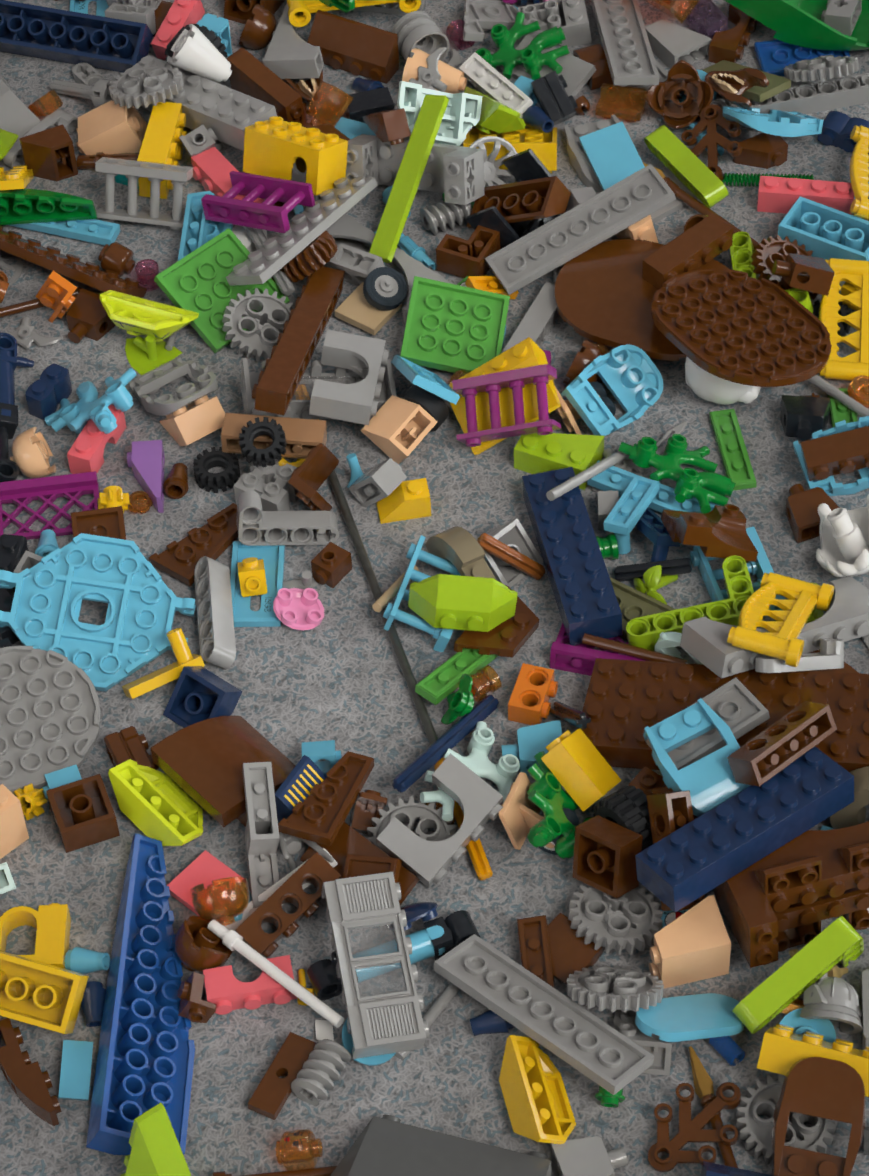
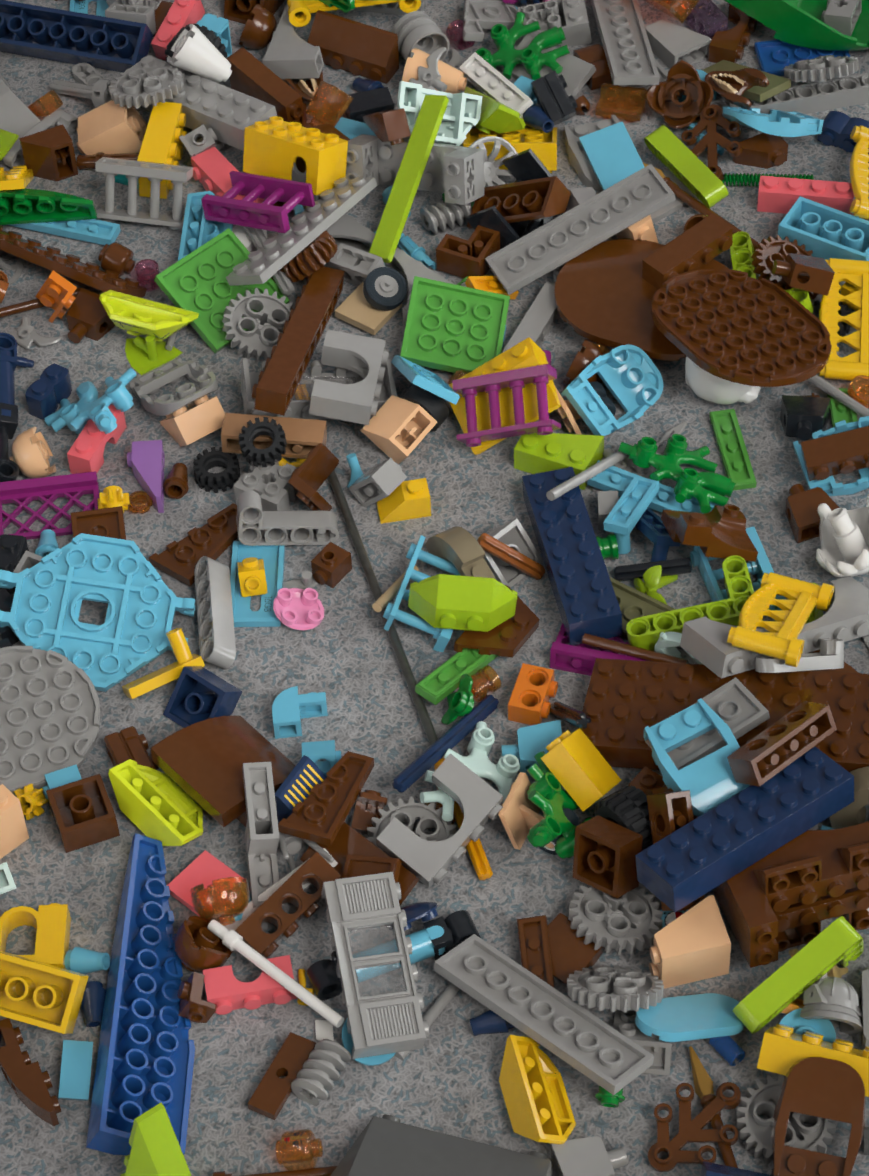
(291, 708): none -> medium azure brick

